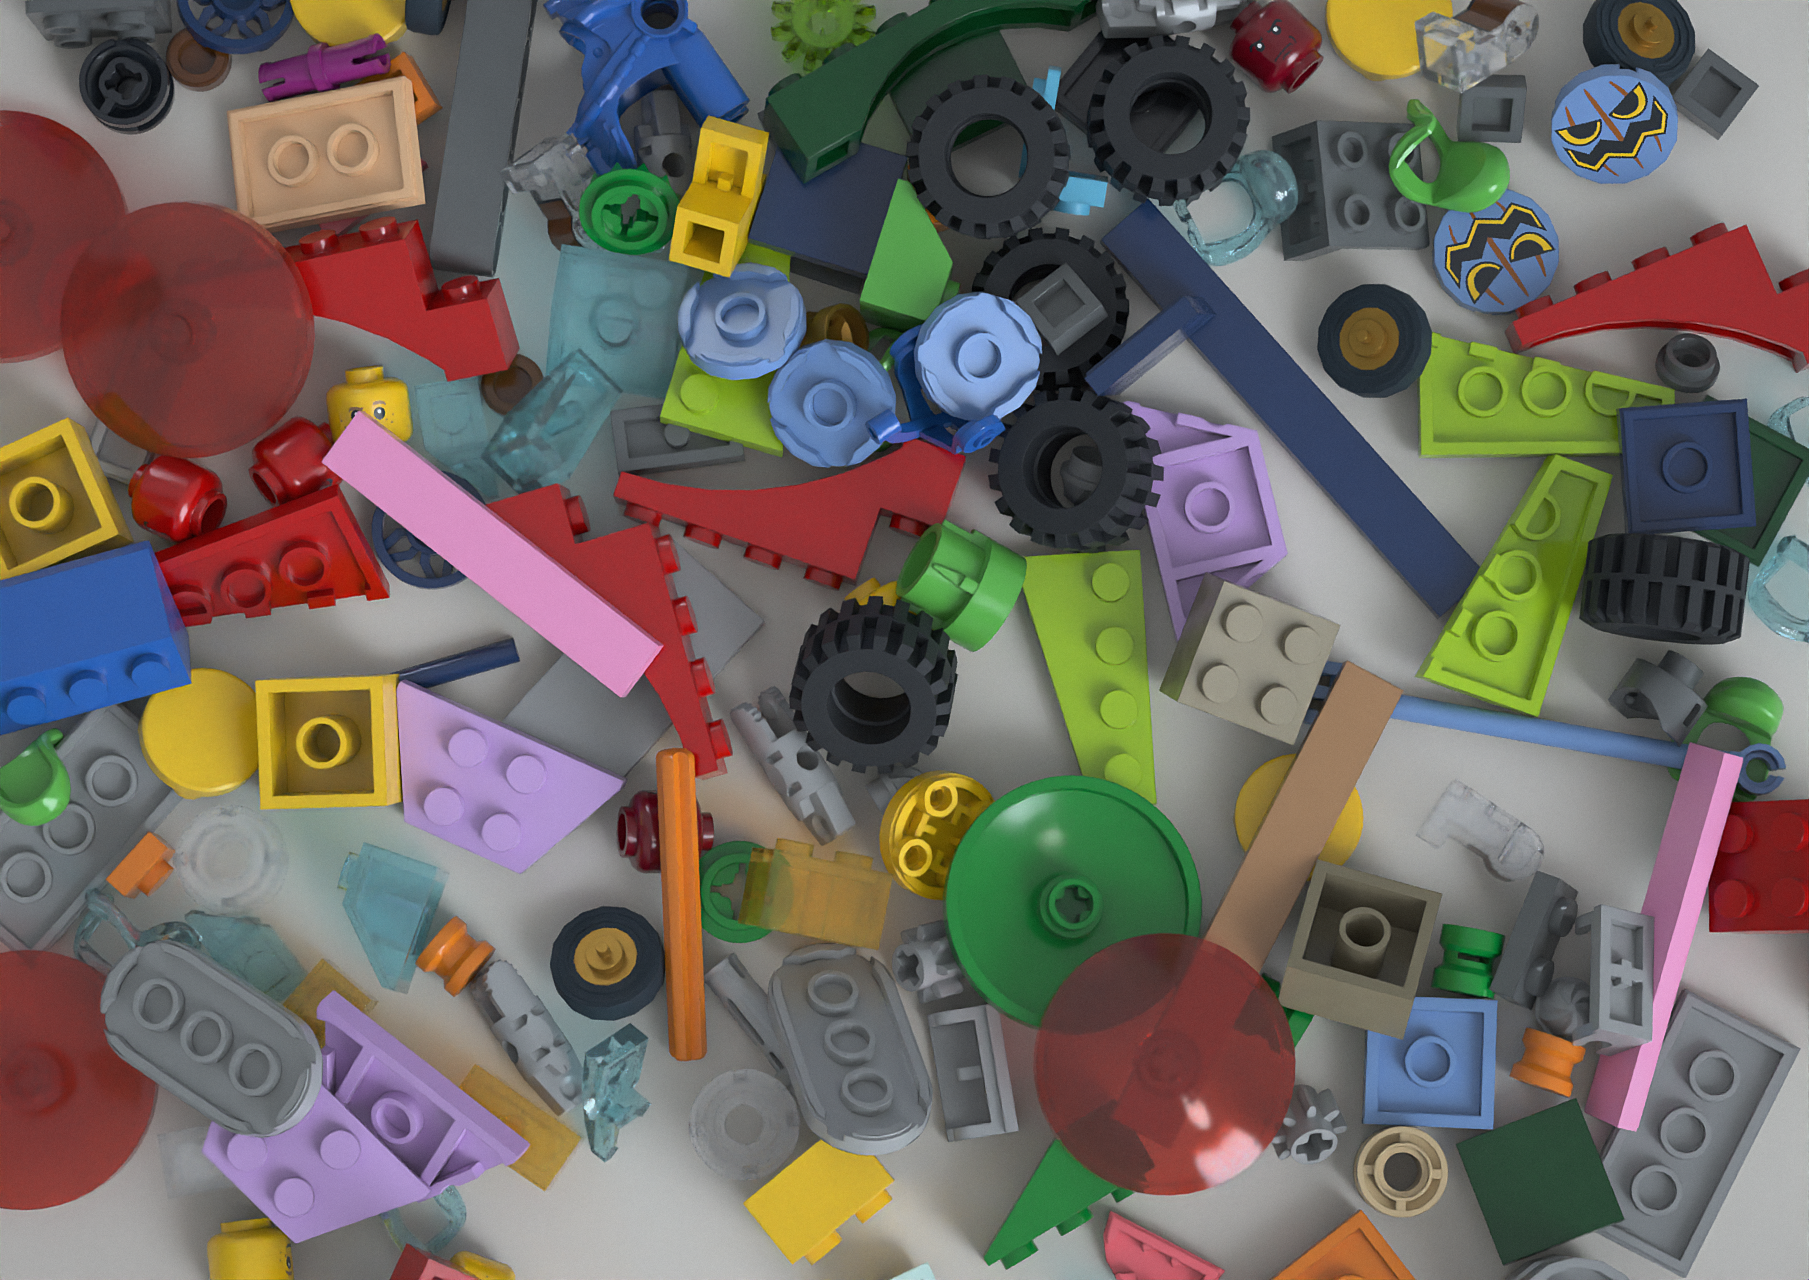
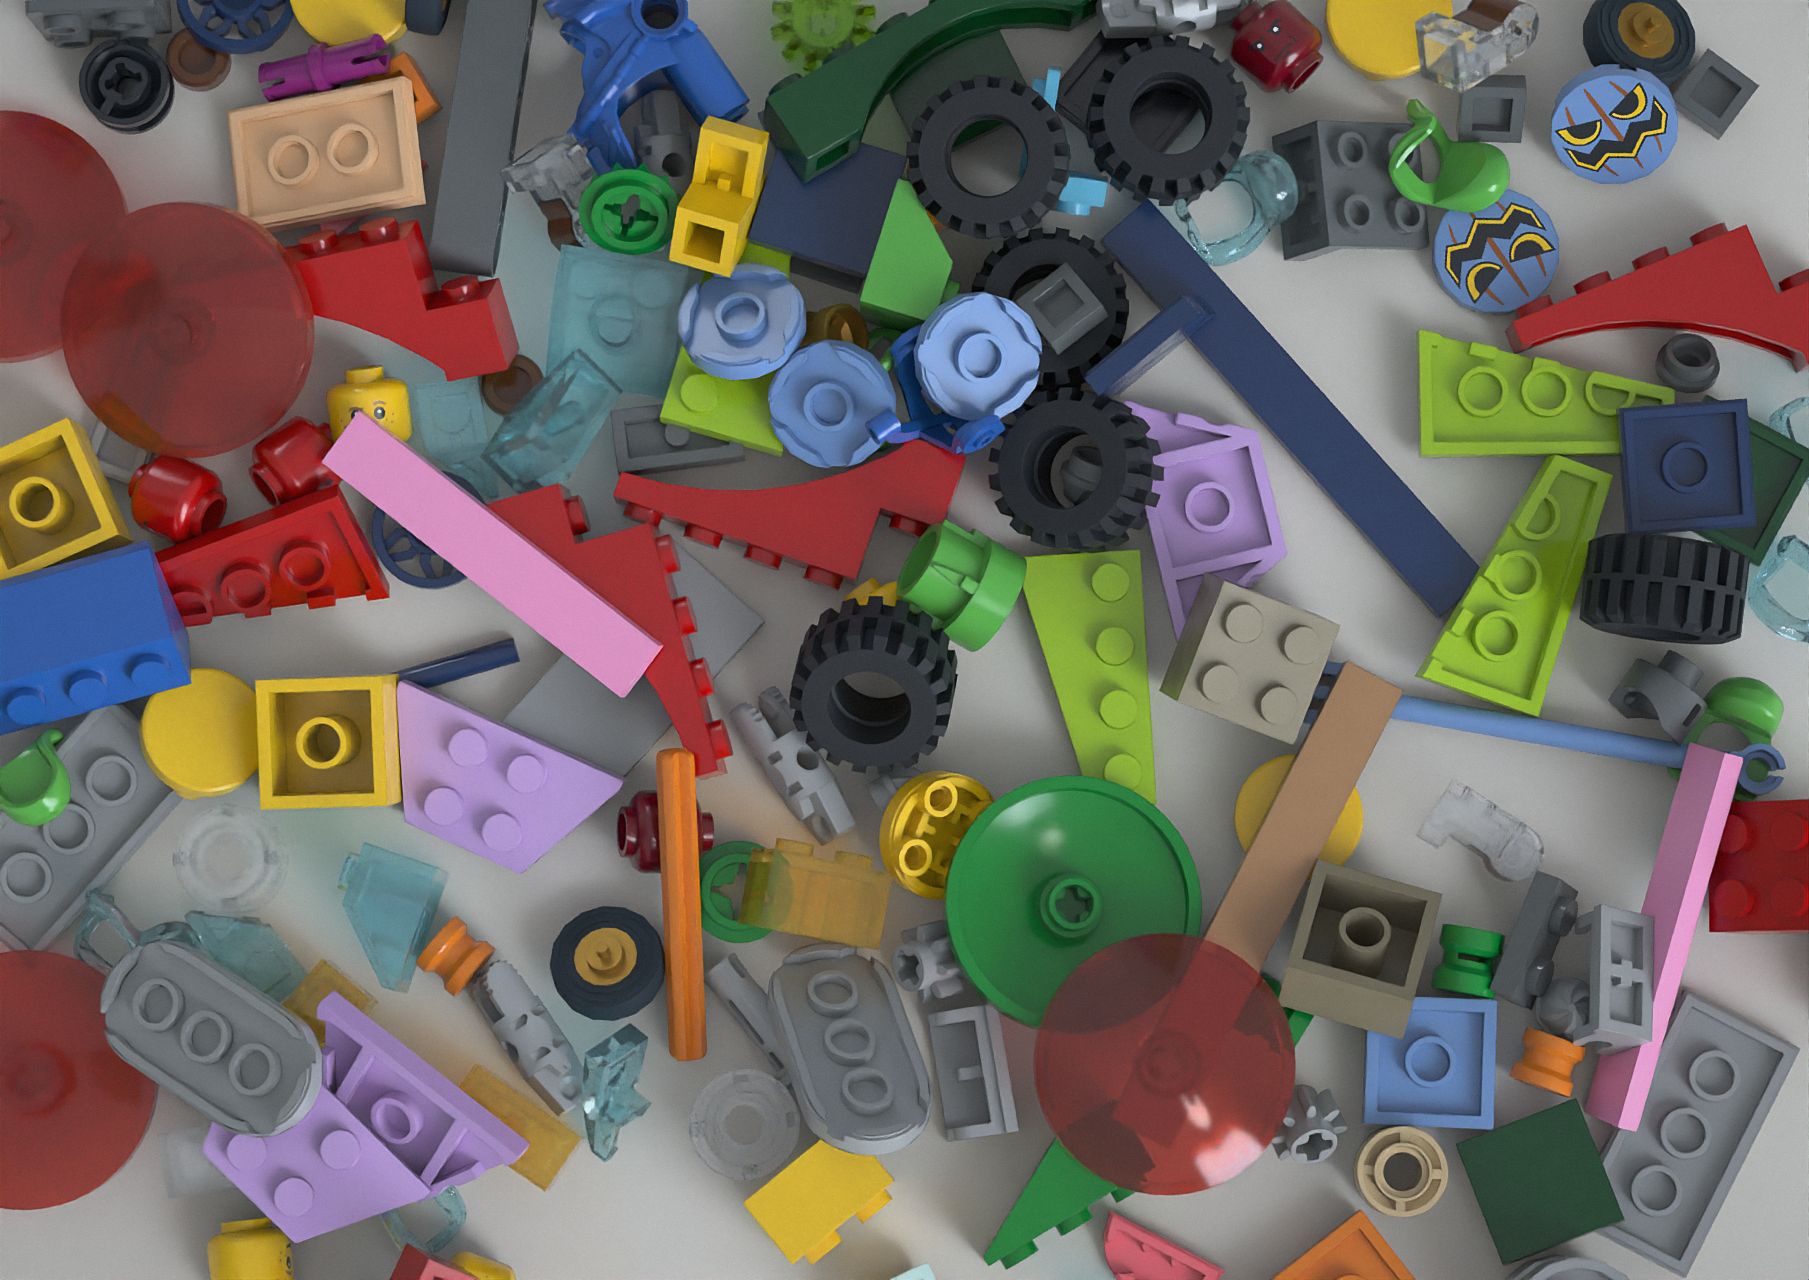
(143, 867): orange plate -> none
(1374, 340): black wheel -> none

